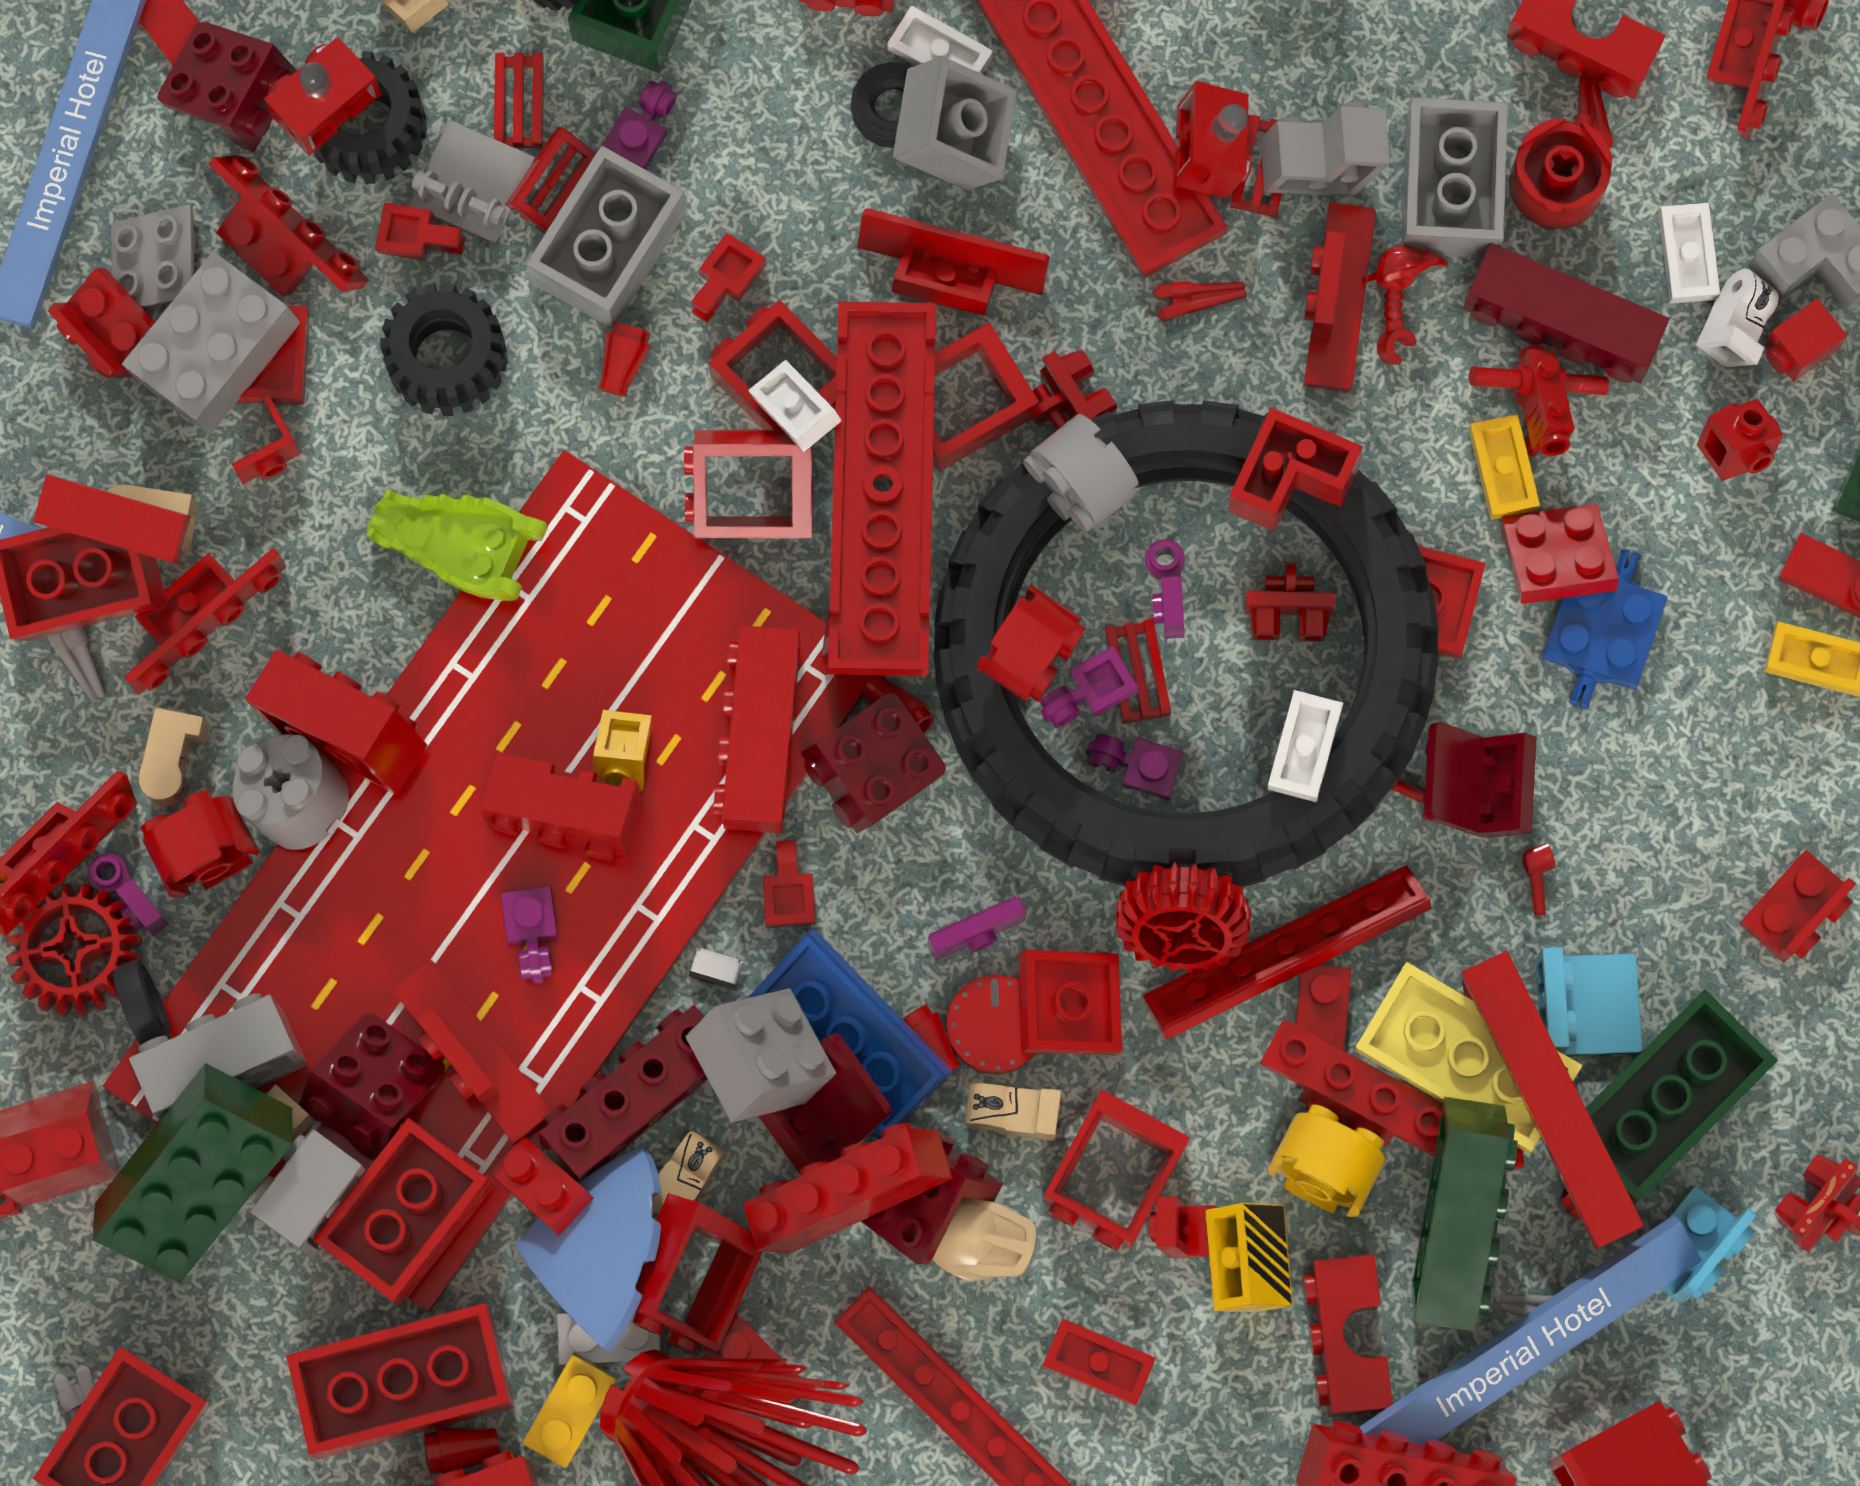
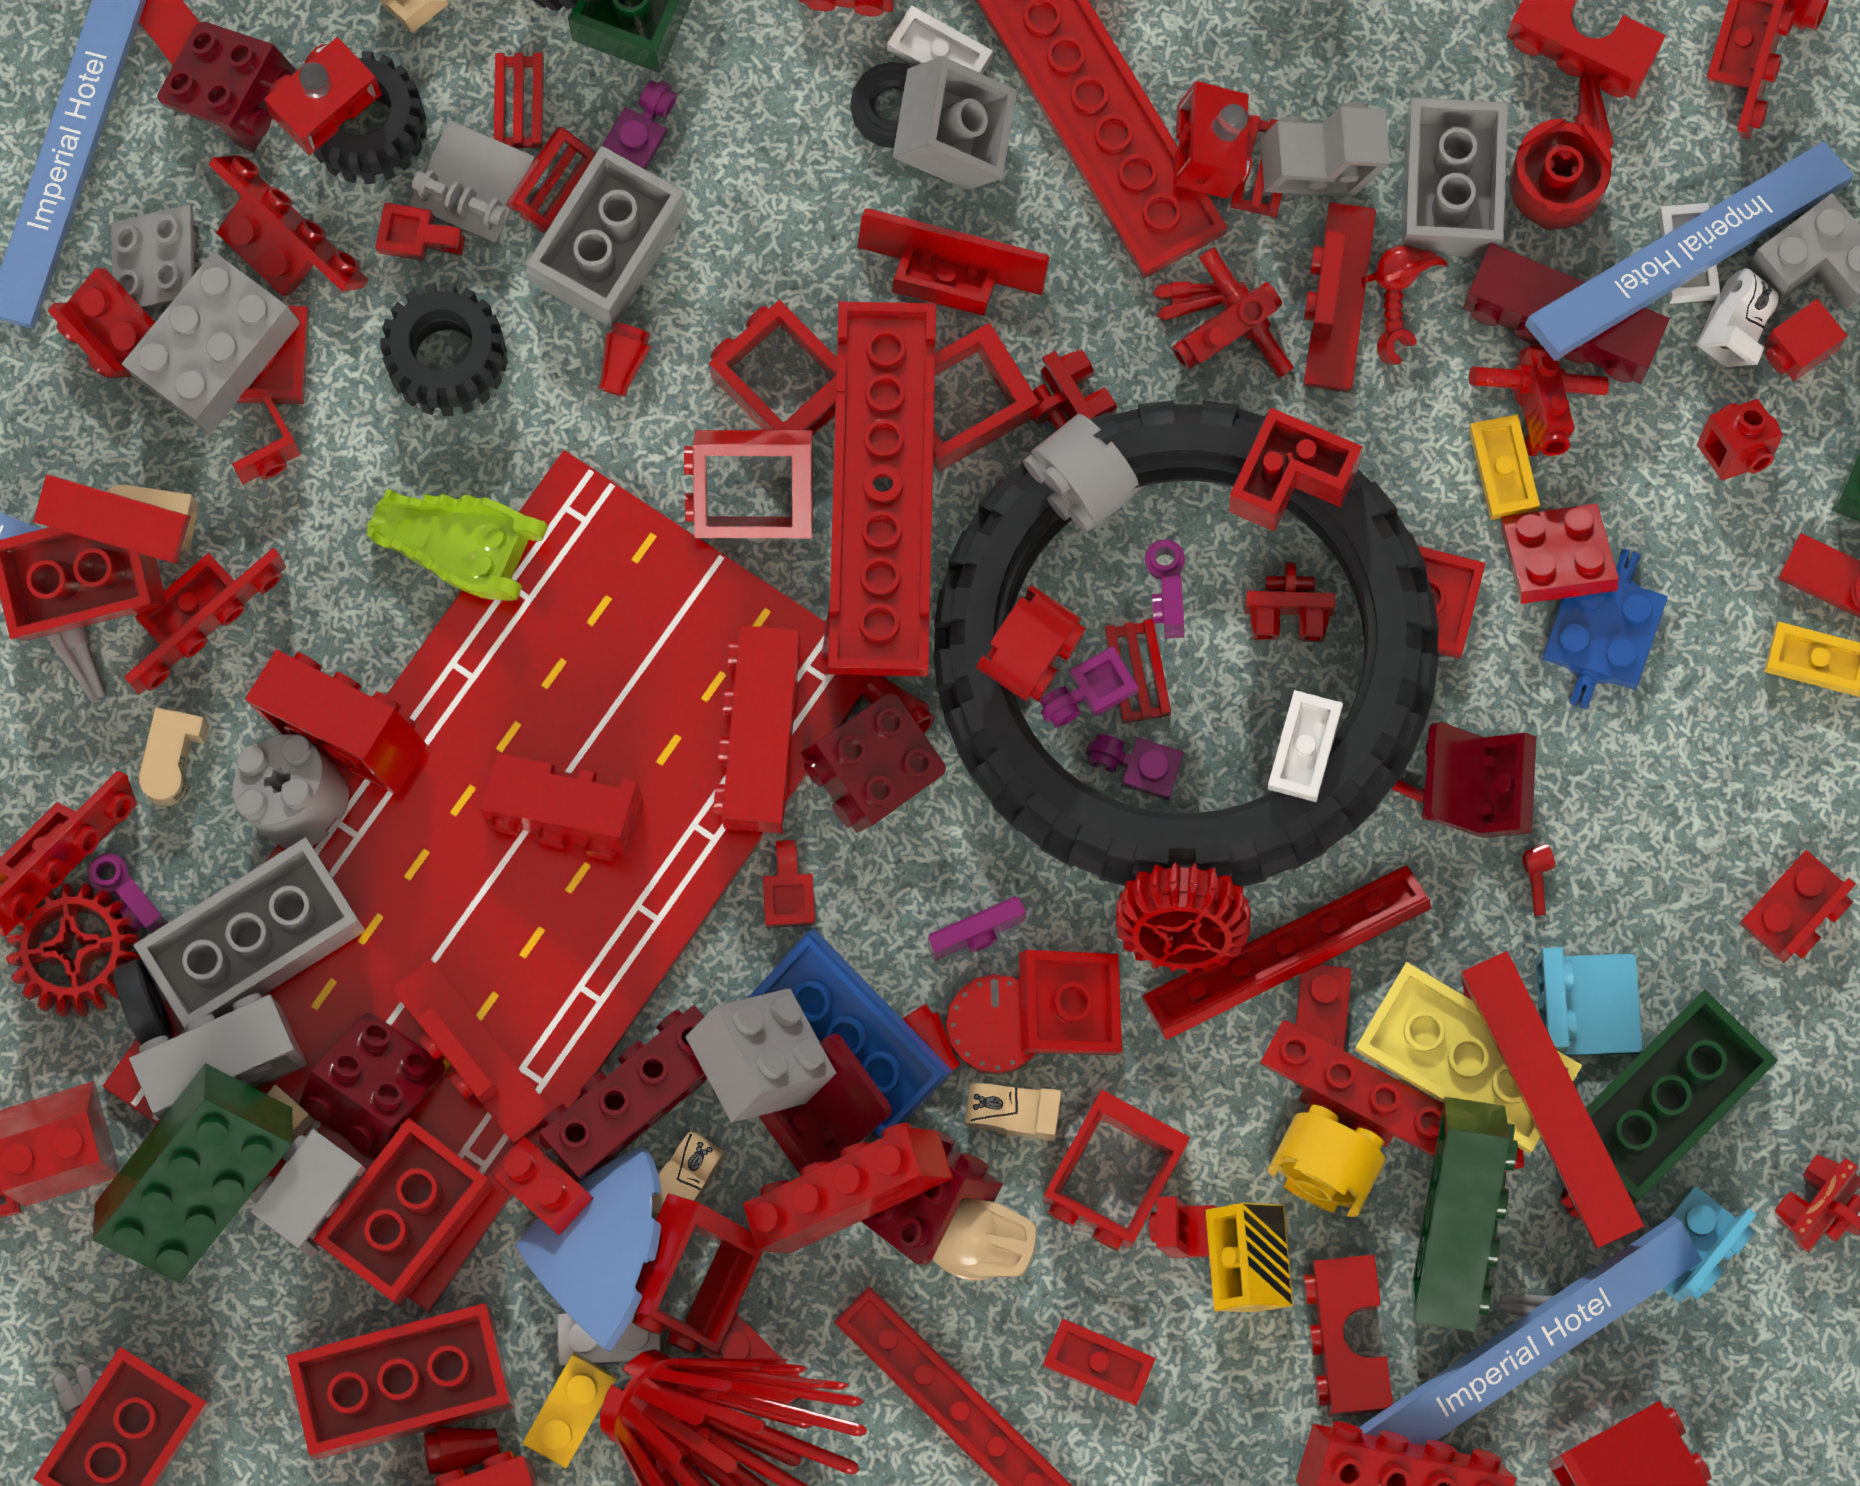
(199, 843): red brick -> none
(250, 935): none -> light grey brick
(531, 919): magenta plate -> none
(622, 747): yellow bracket -> none
(715, 968): white piece -> none
(728, 271): red plate -> none
(794, 405): white plate -> none
(1244, 315): none -> red piece
(1688, 250): none -> medium blue tile

